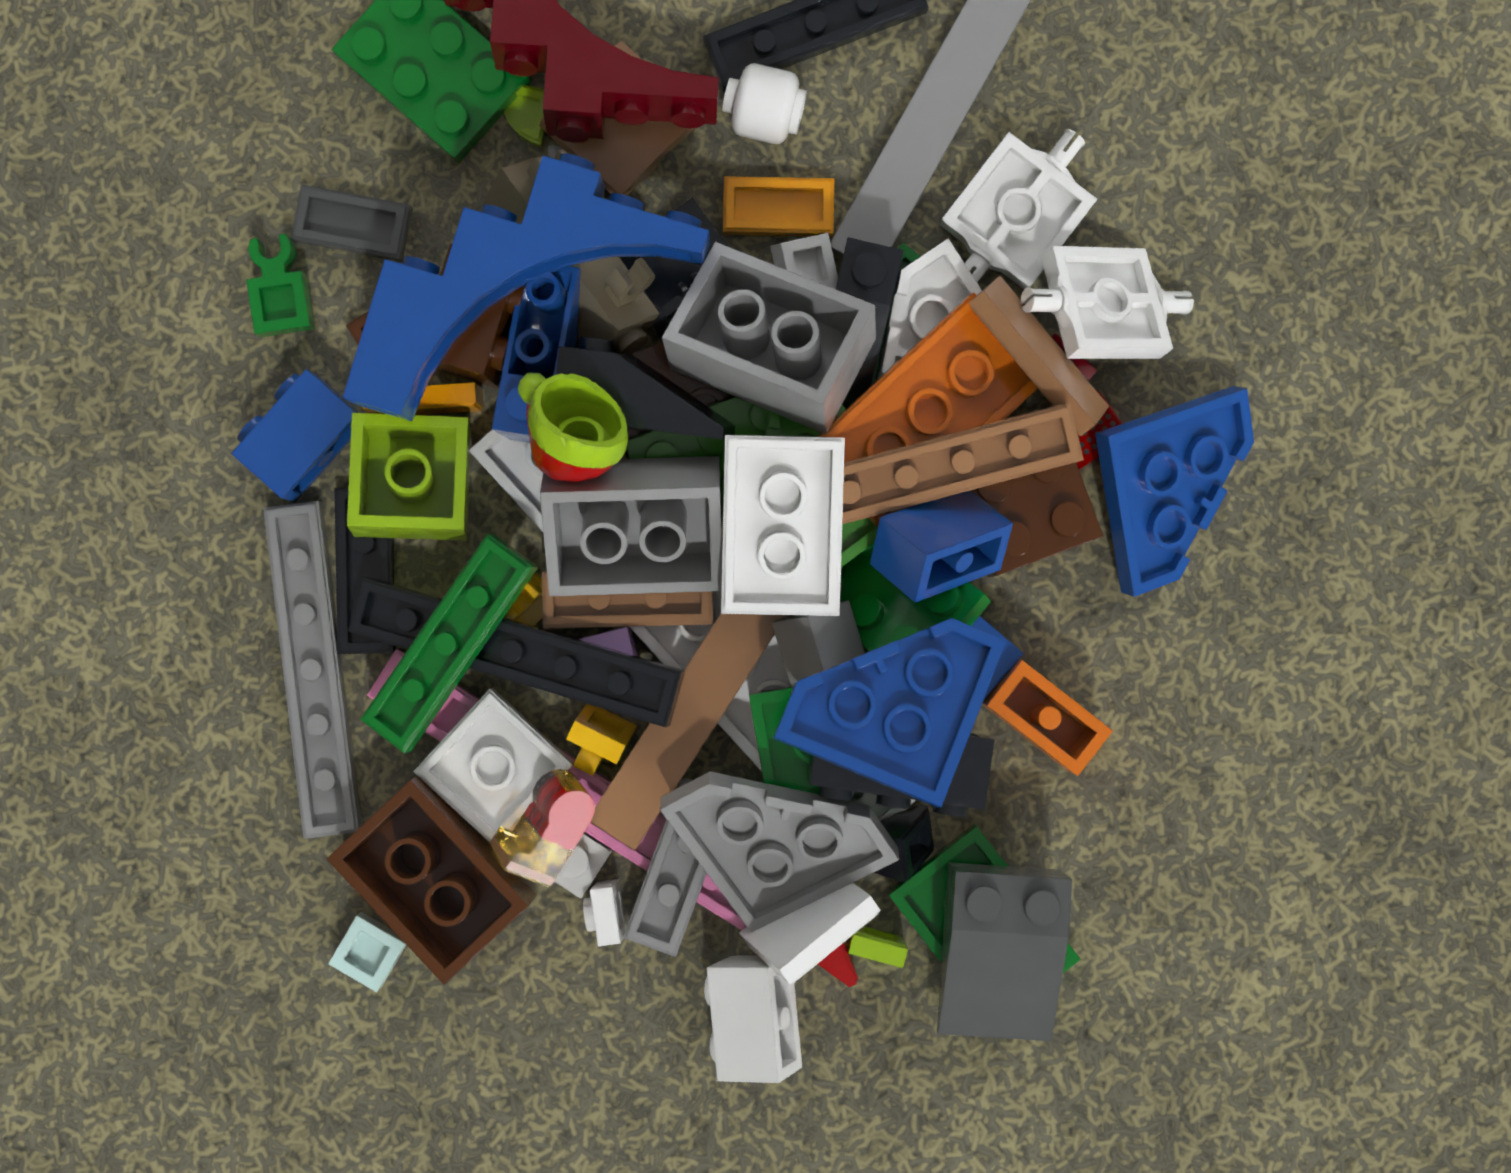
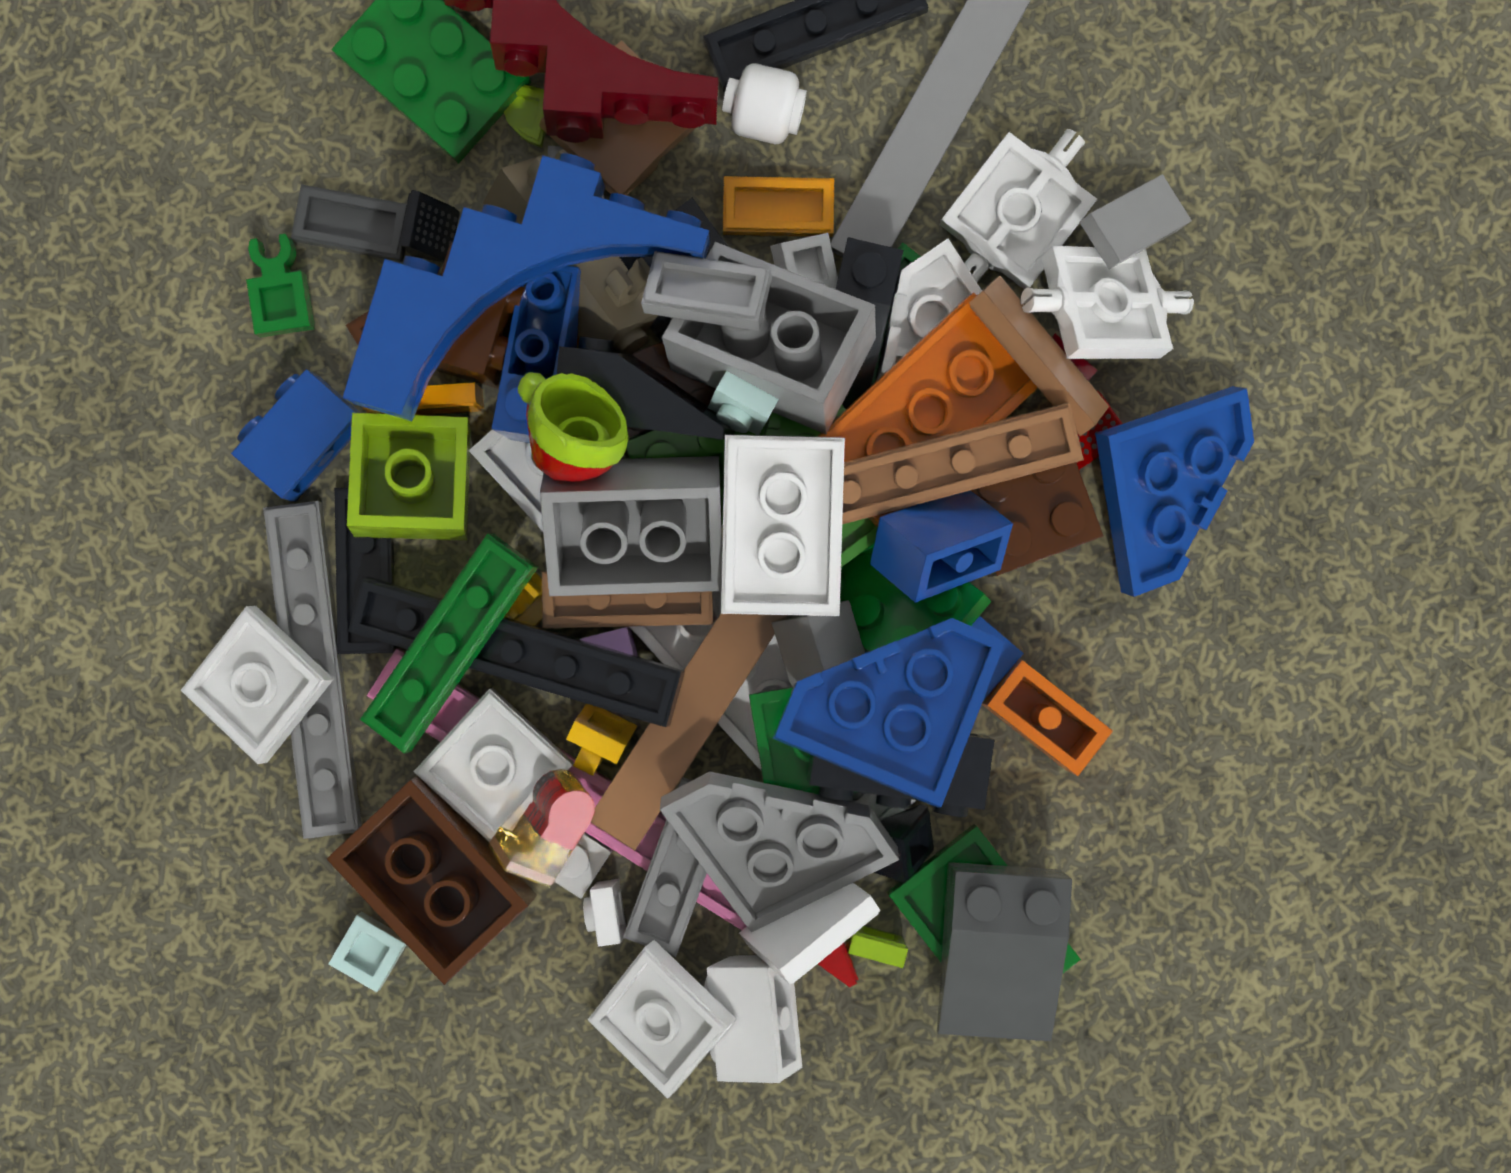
(257, 684): none -> white tile
(428, 227): none -> black slope
(661, 1018): none -> white tile
(707, 291): none -> light grey tile
(741, 404): none -> light aqua plate
(1135, 221): none -> light grey tile

